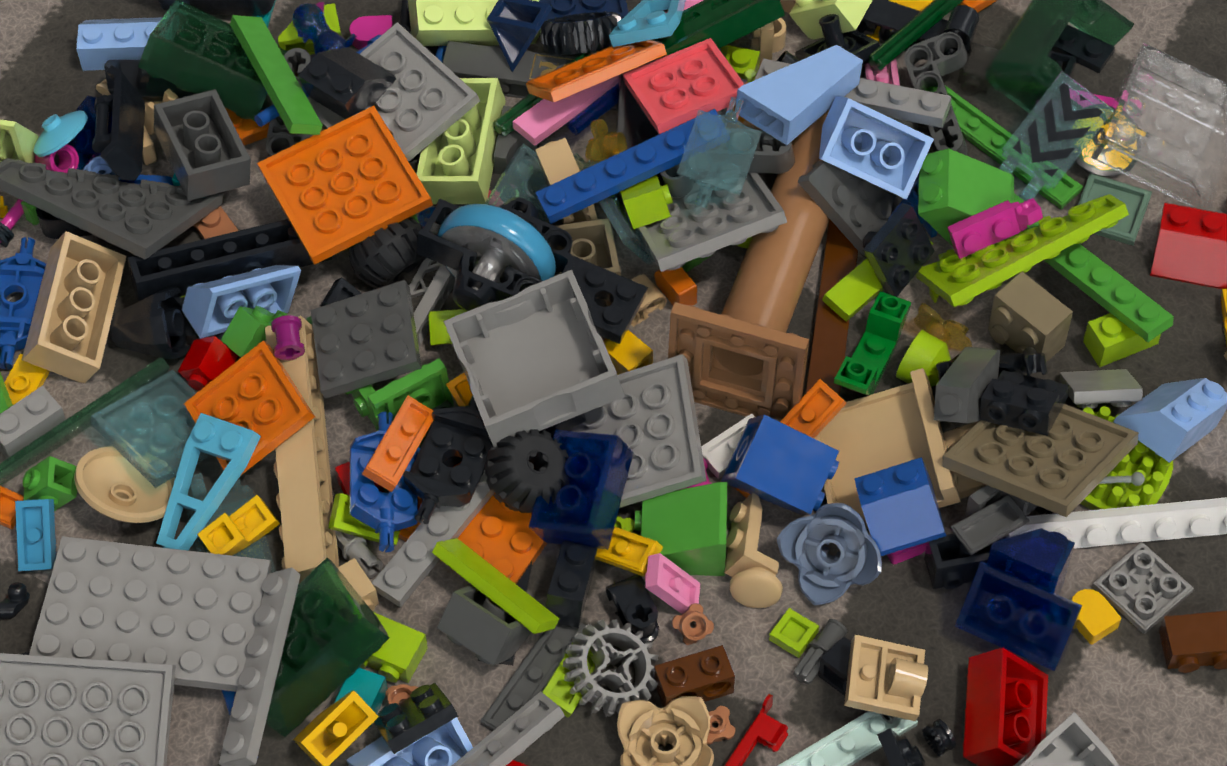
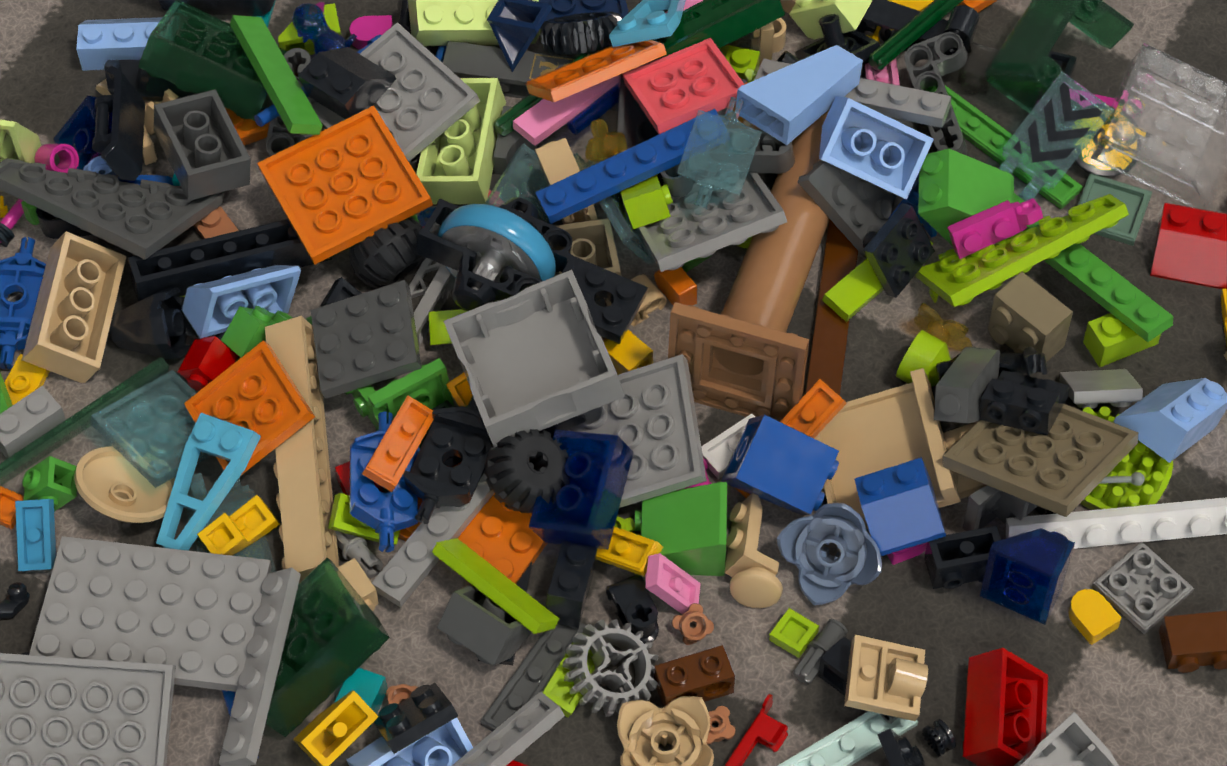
(59, 132): medium azure dish -> none
(287, 337): magenta bush -> none
(400, 653): lime brick -> none
(876, 346): green slope -> none
(989, 524): dark grey tile -> none
(1019, 616): clear blue slope -> none
(1089, 50): black plate -> none

